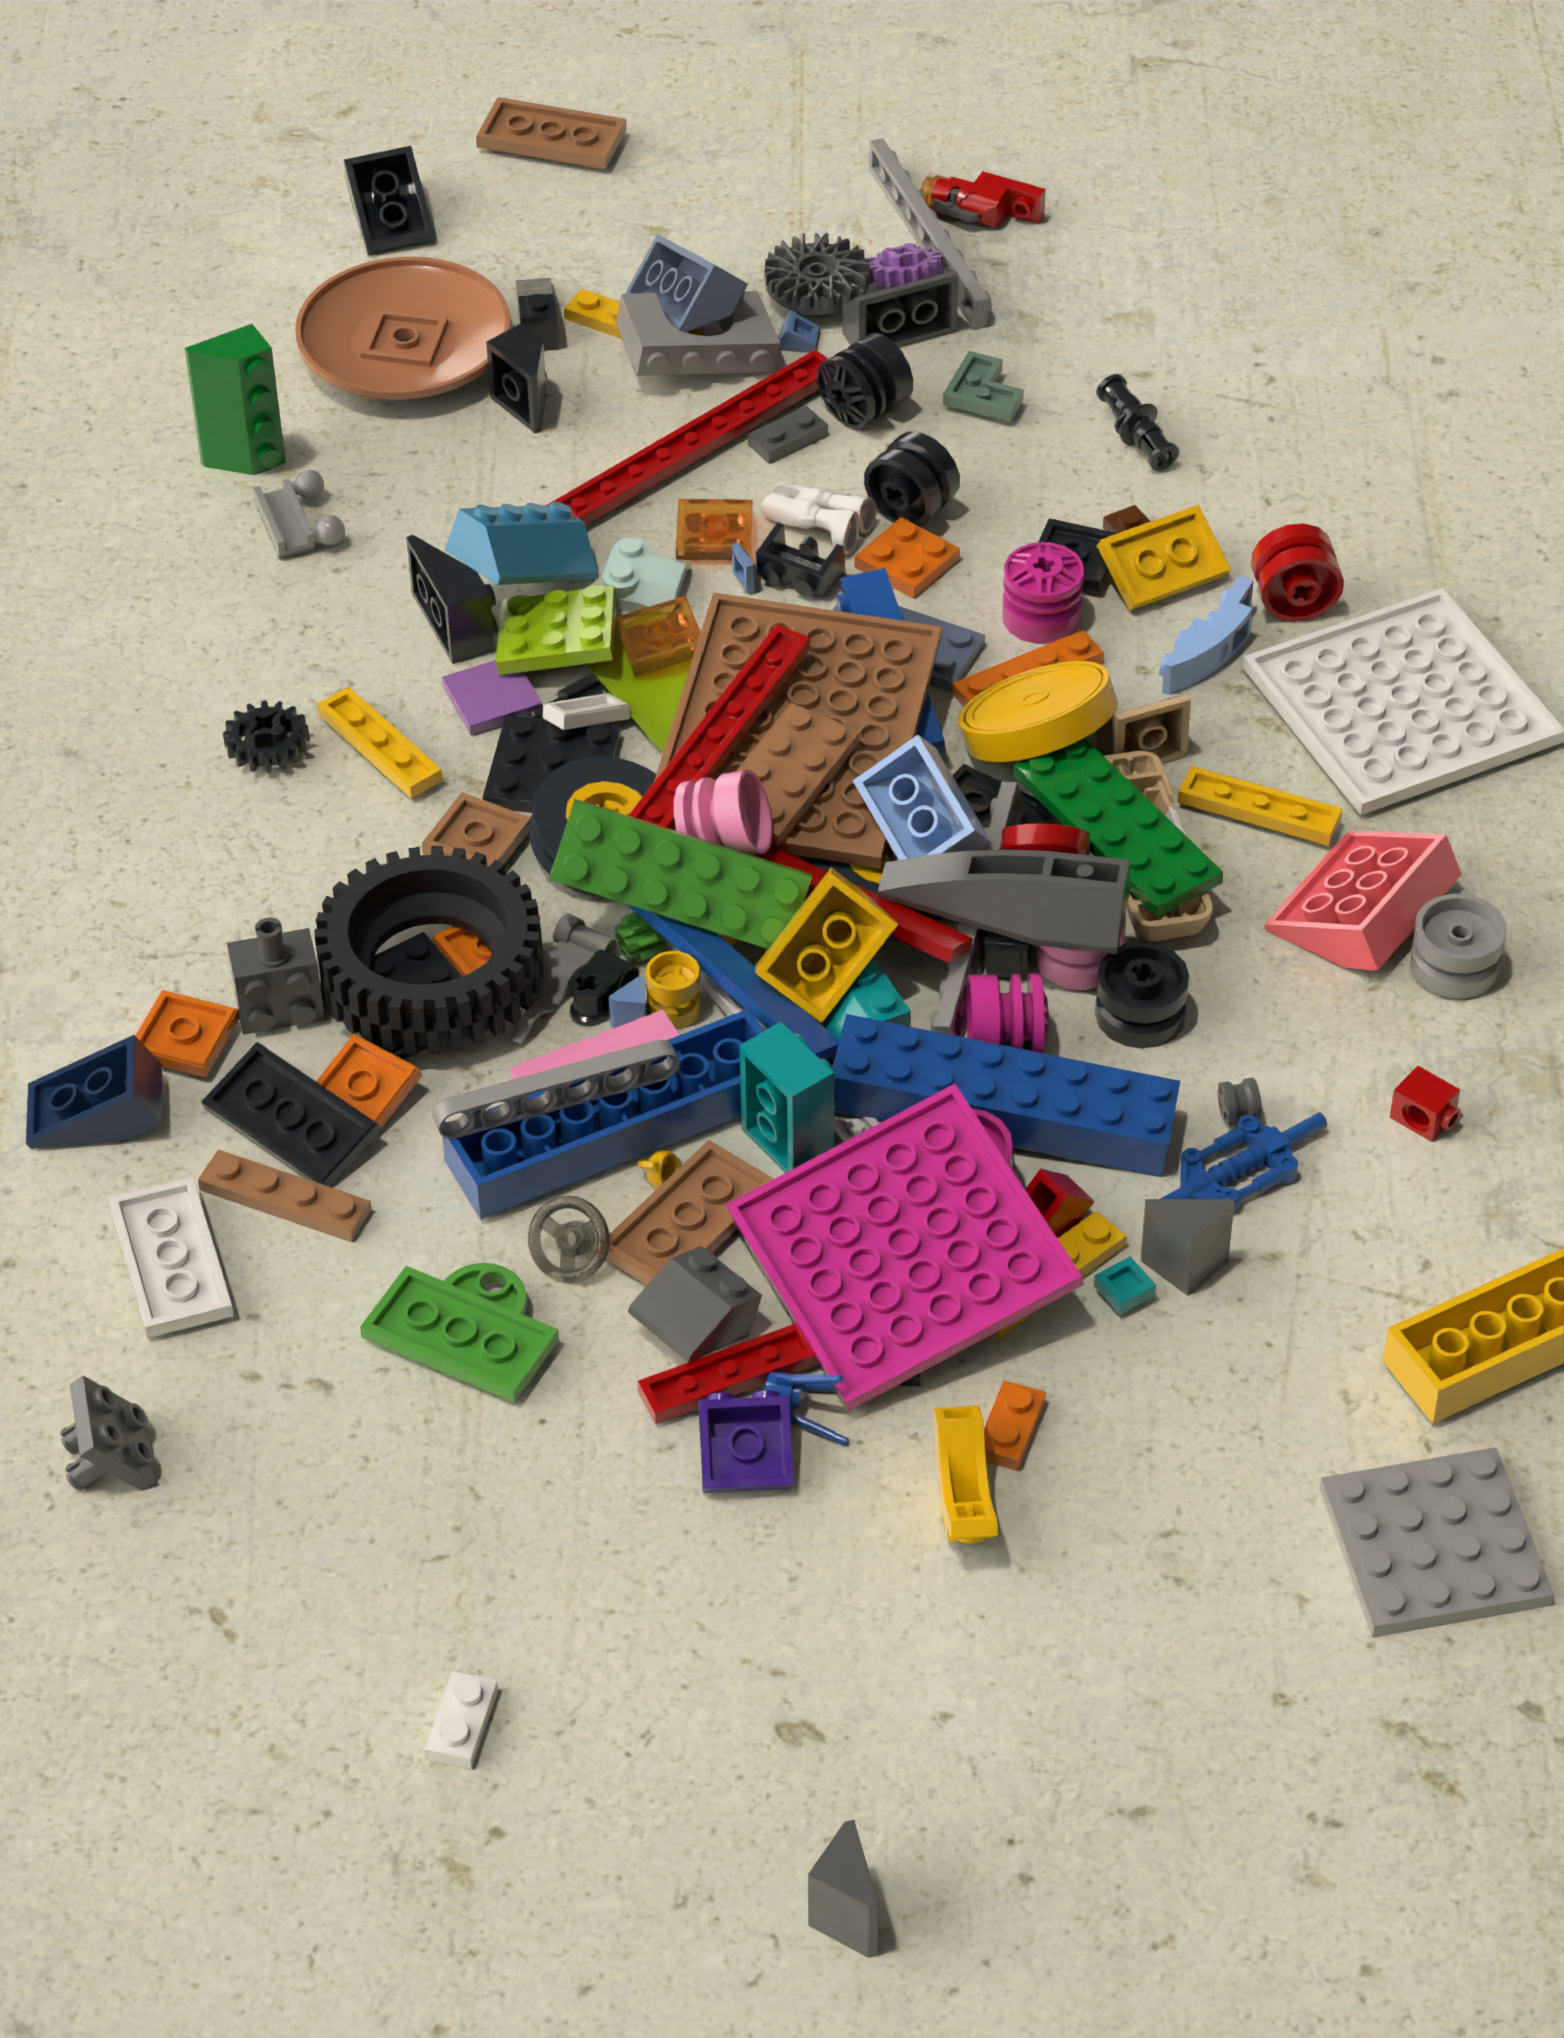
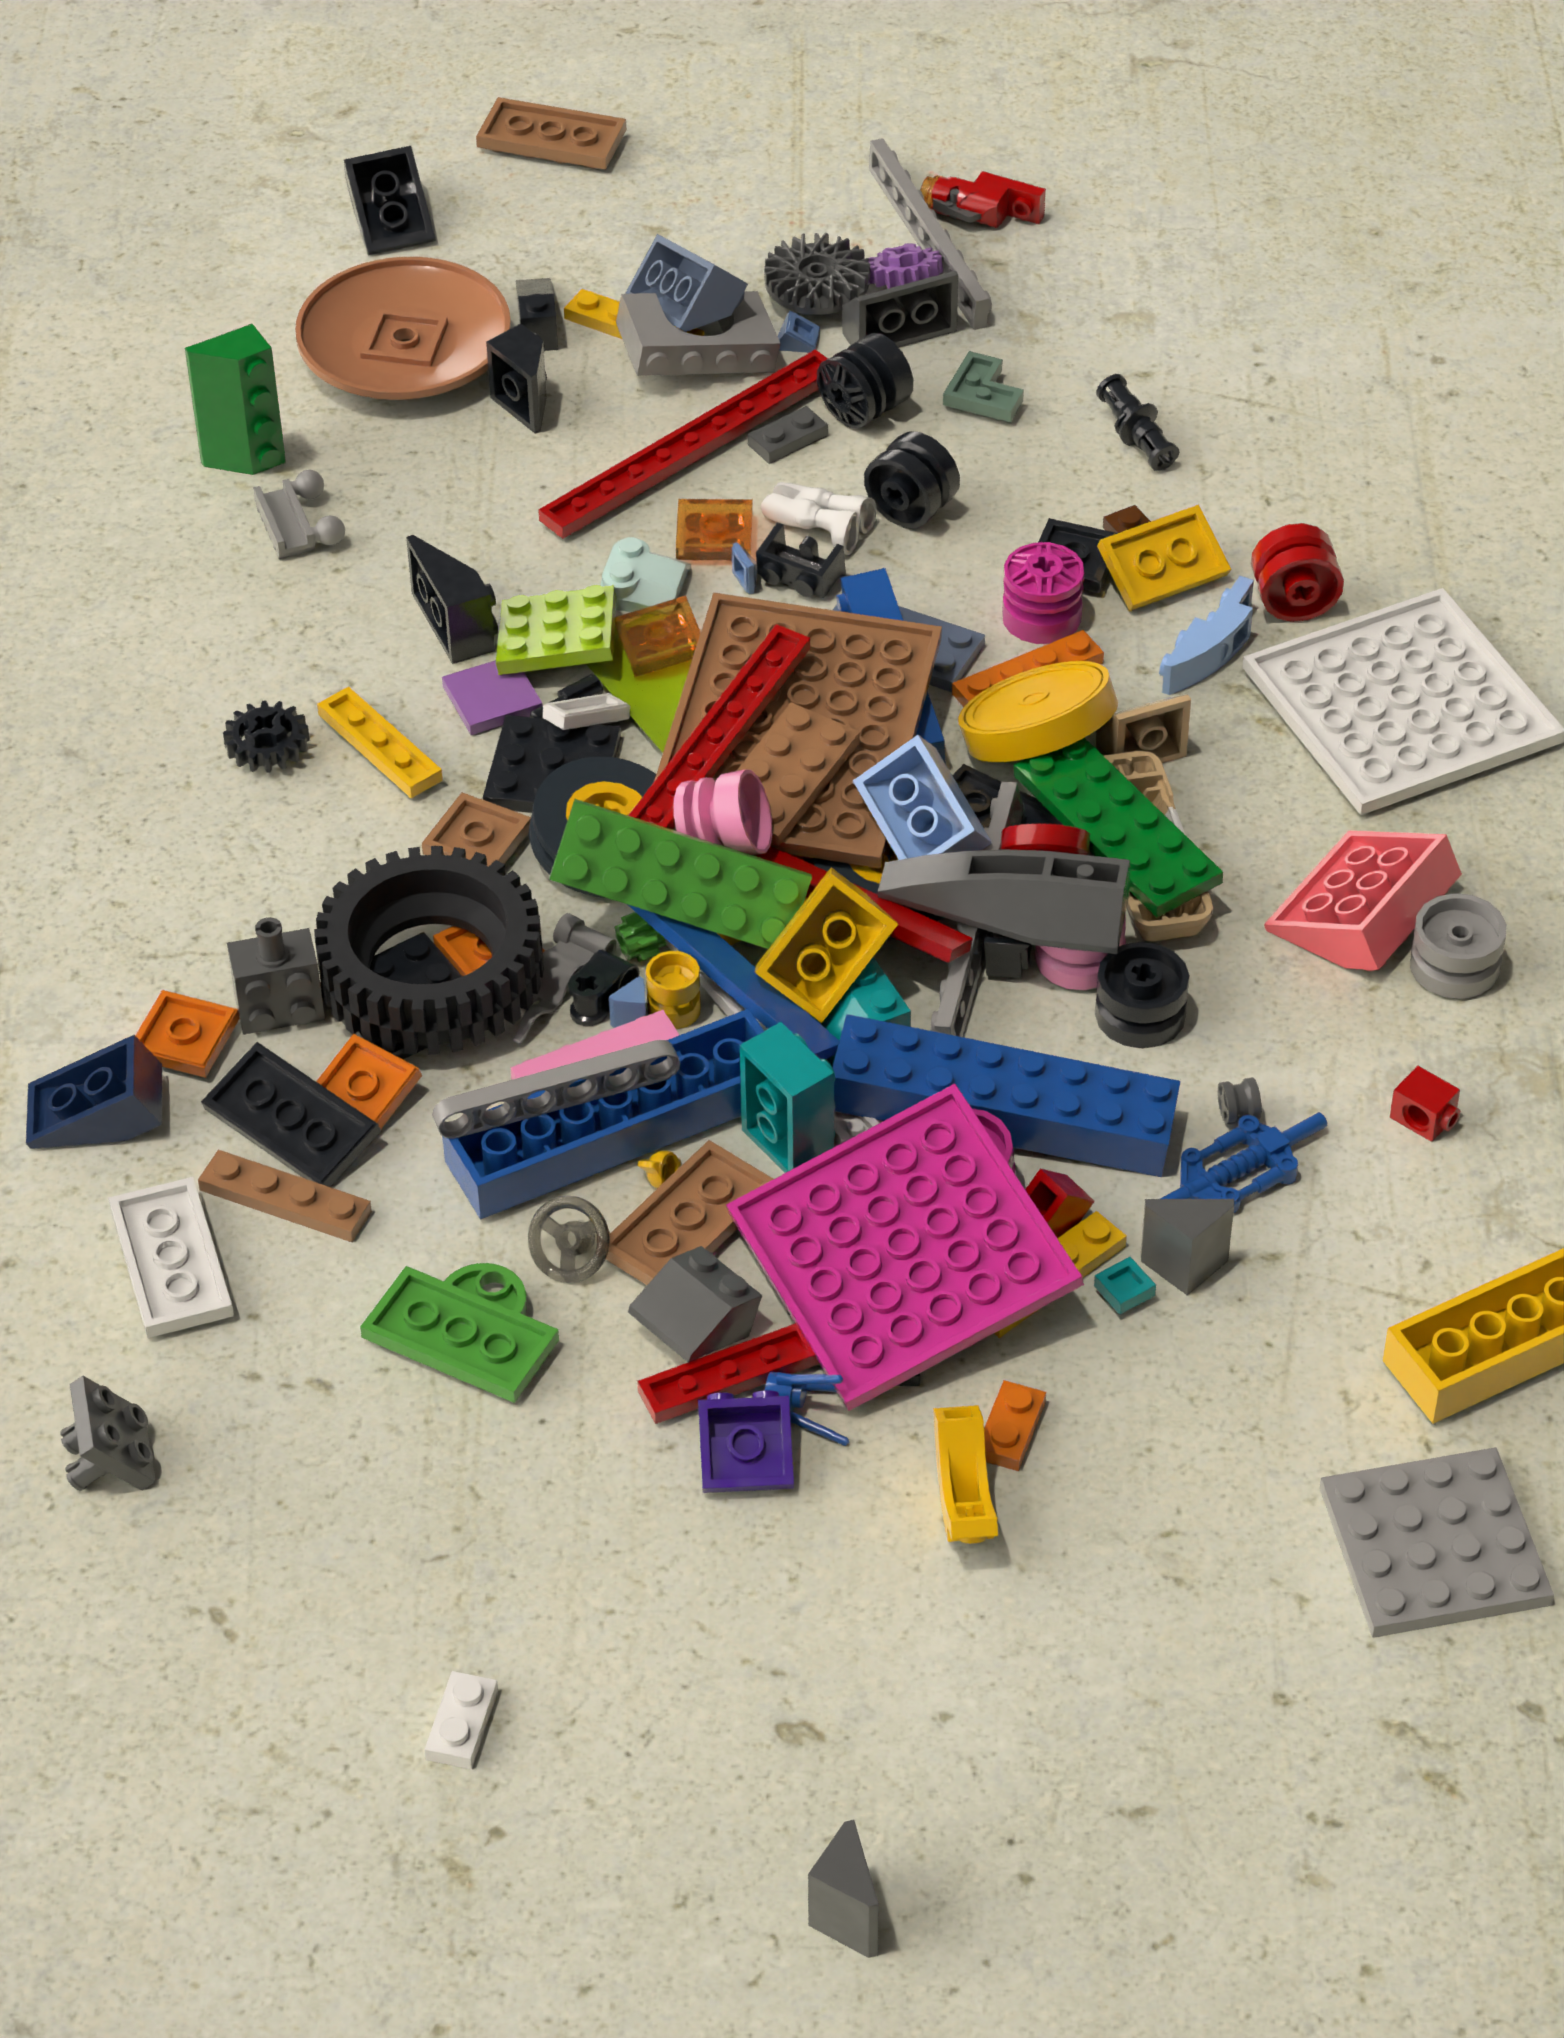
(523, 543): dark azure slope -> none
(910, 556): orange plate -> none
(1007, 1016): dark pink wheel -> none
(1260, 805): yellow plate -> none

